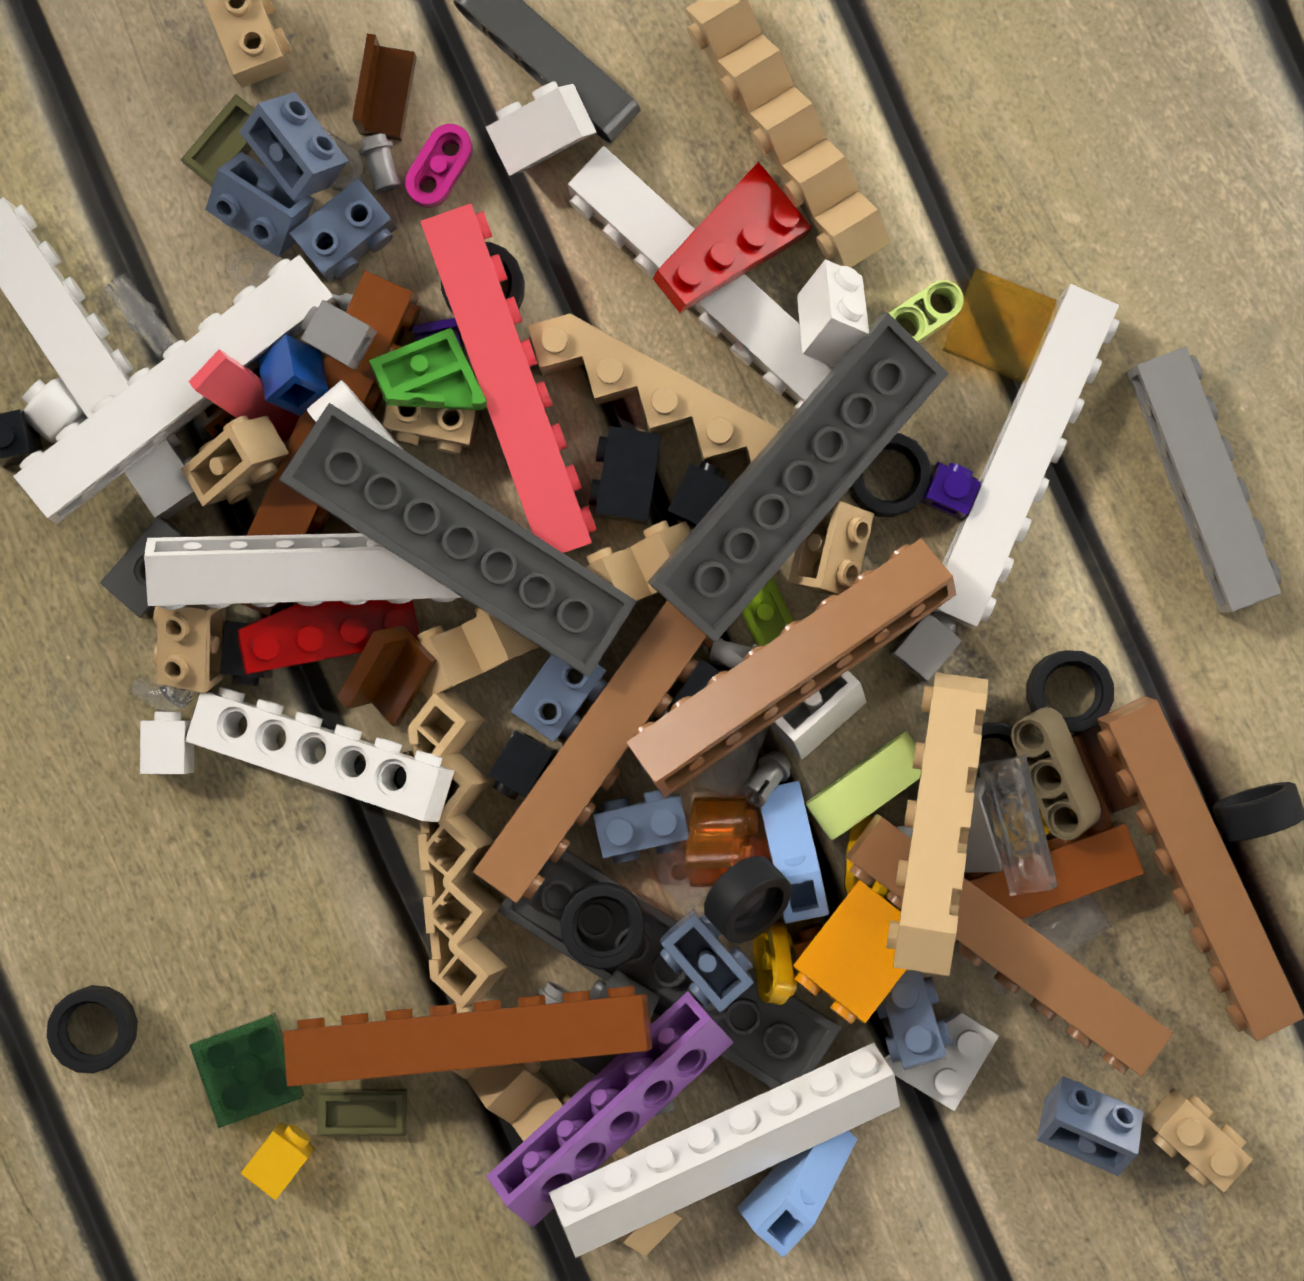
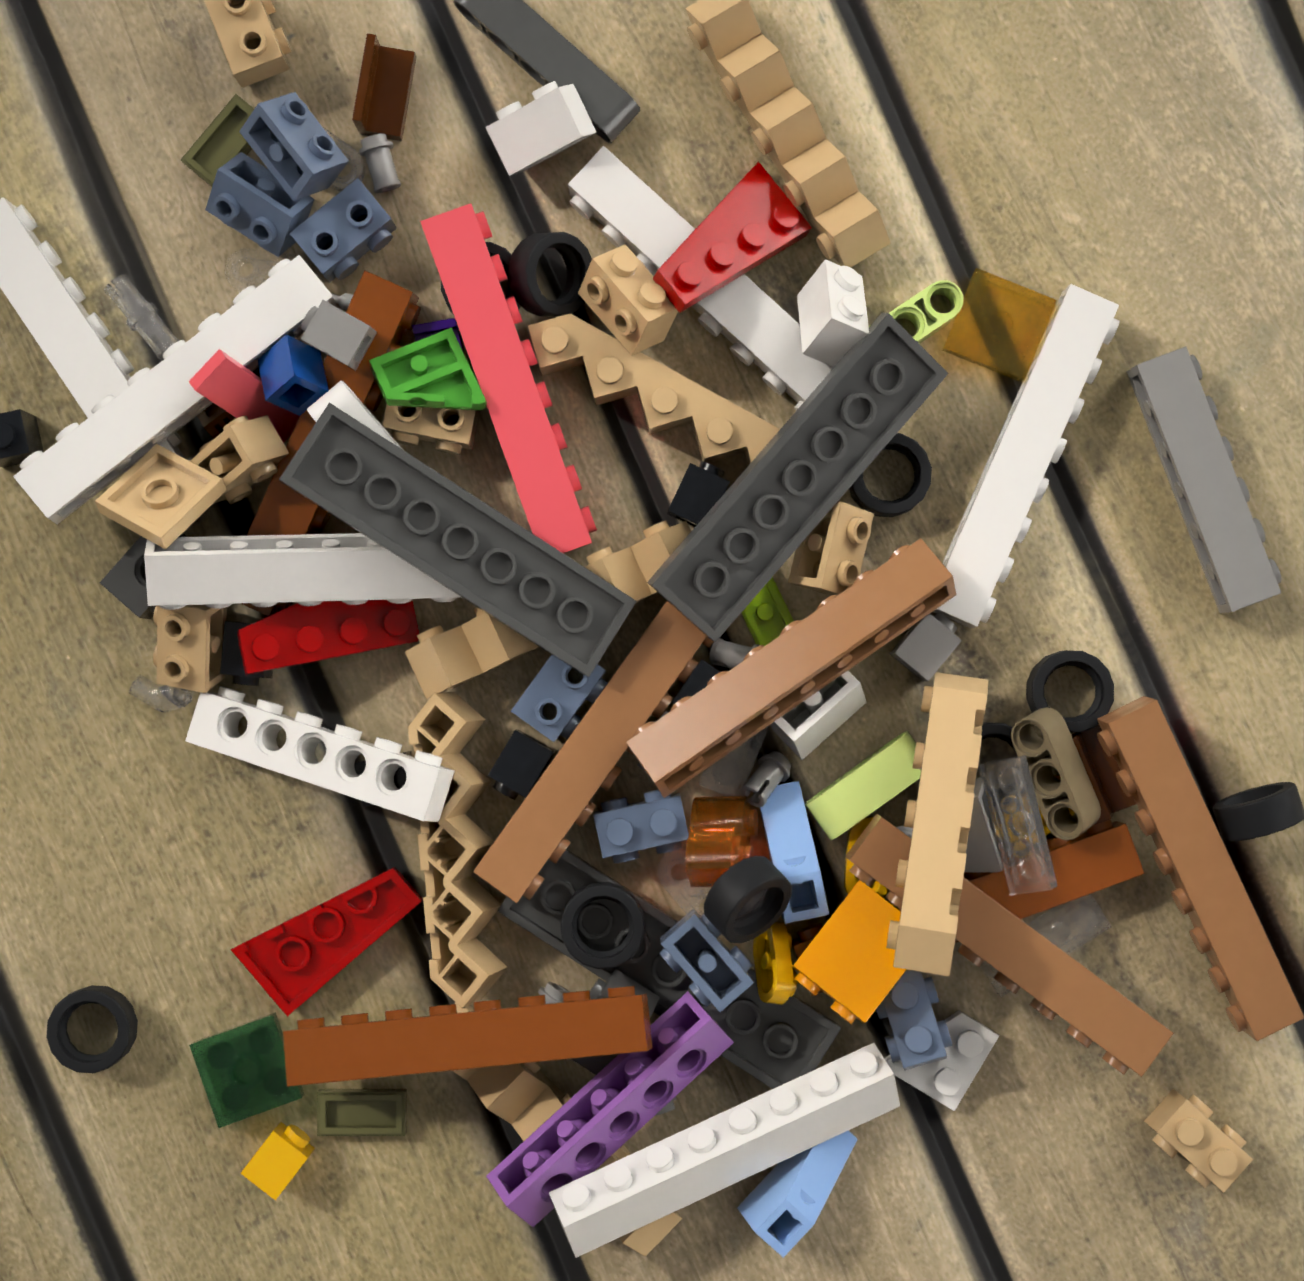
(51, 408): white head -> none
(160, 496): none -> tan plate
(164, 745): white brick -> none
(316, 945): none -> red wing
(388, 673): reddish brown panel -> none
(438, 167): dark pink plate -> none
(523, 273): none -> black tyre
(626, 475): black brick -> none
(627, 299): none -> tan brick
(952, 490): dark purple brick -> none
(1090, 1126): sand blue brick -> none

